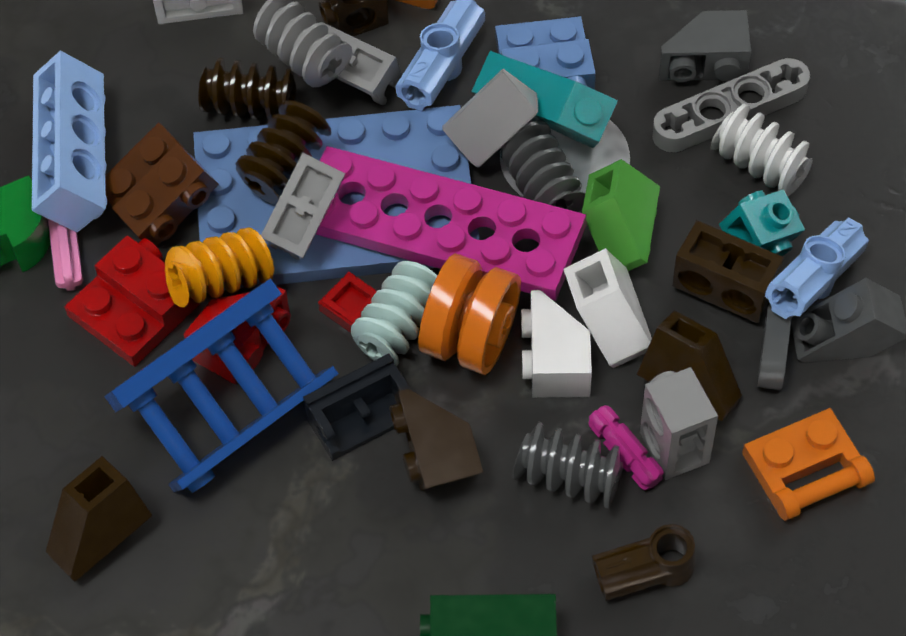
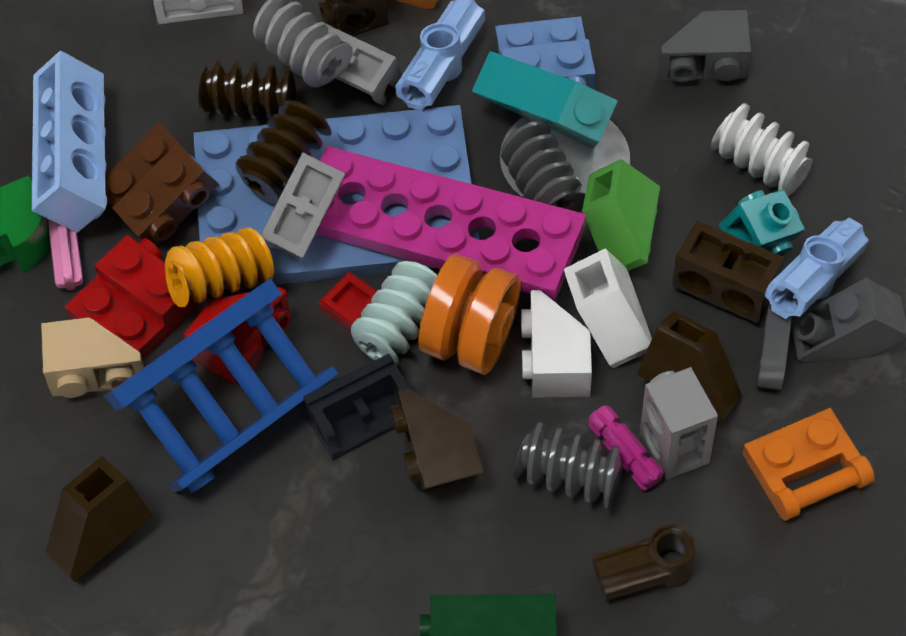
(85, 358): none -> tan slope
(492, 117): light grey slope -> none
(727, 100): light grey beam -> none

